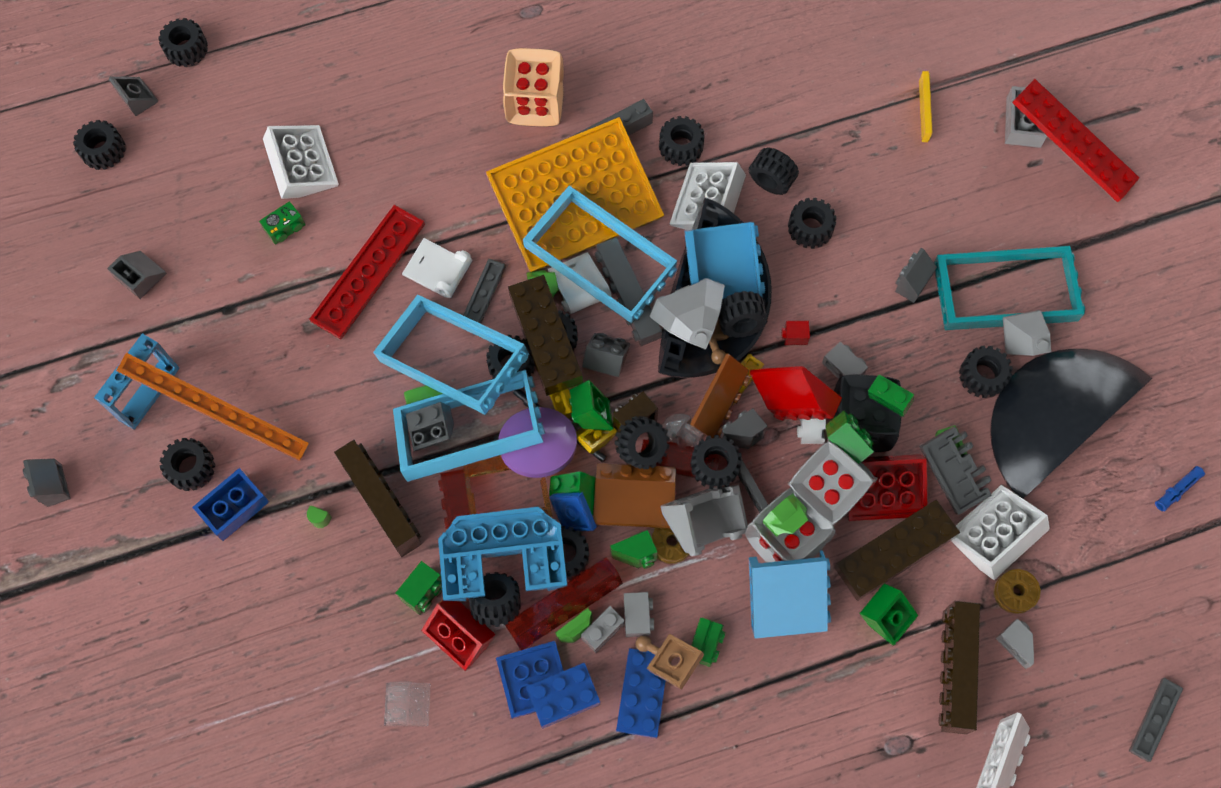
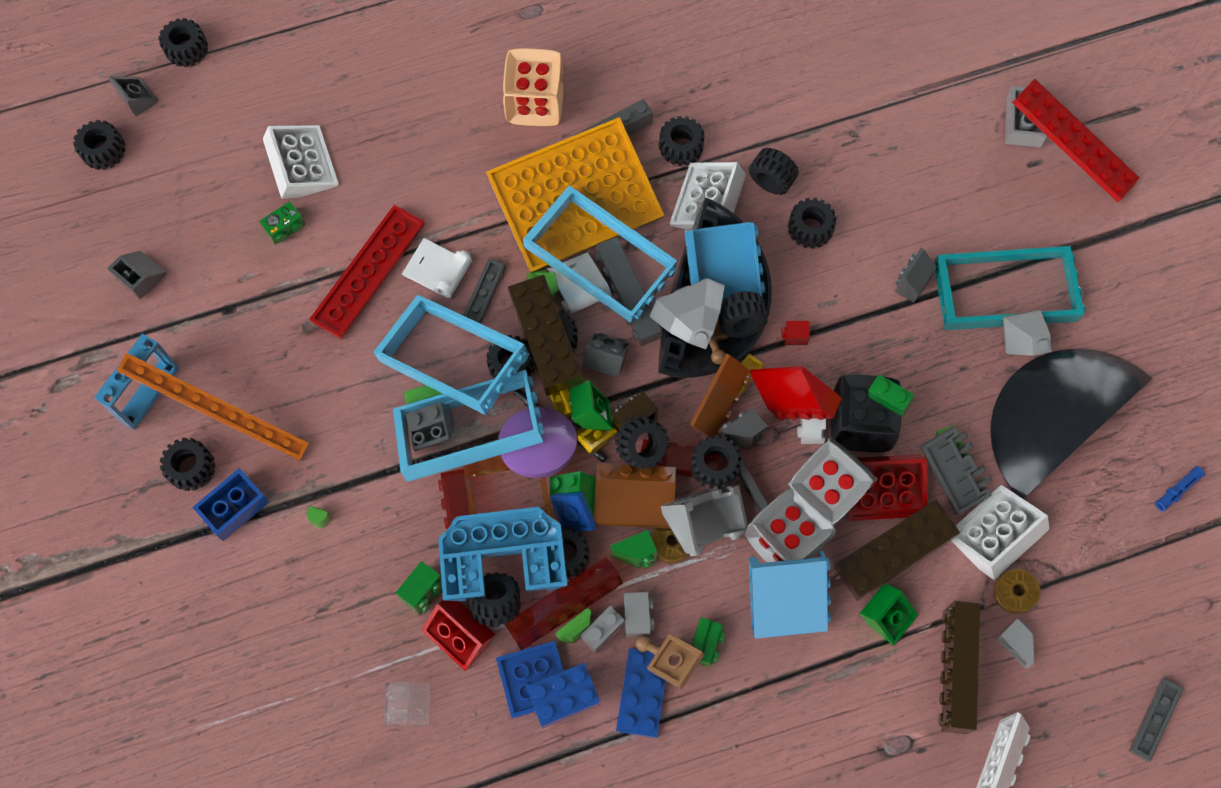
(46, 481): dark grey slope -> none
(381, 502): dark brown brick -> none
(679, 428): clear brick -> none
(786, 516): bright green slope -> none
(843, 362): light grey brick -> none
(849, 437): green brick -> none
(925, 106): yellow tile -> none
(995, 361): black tyre -> none

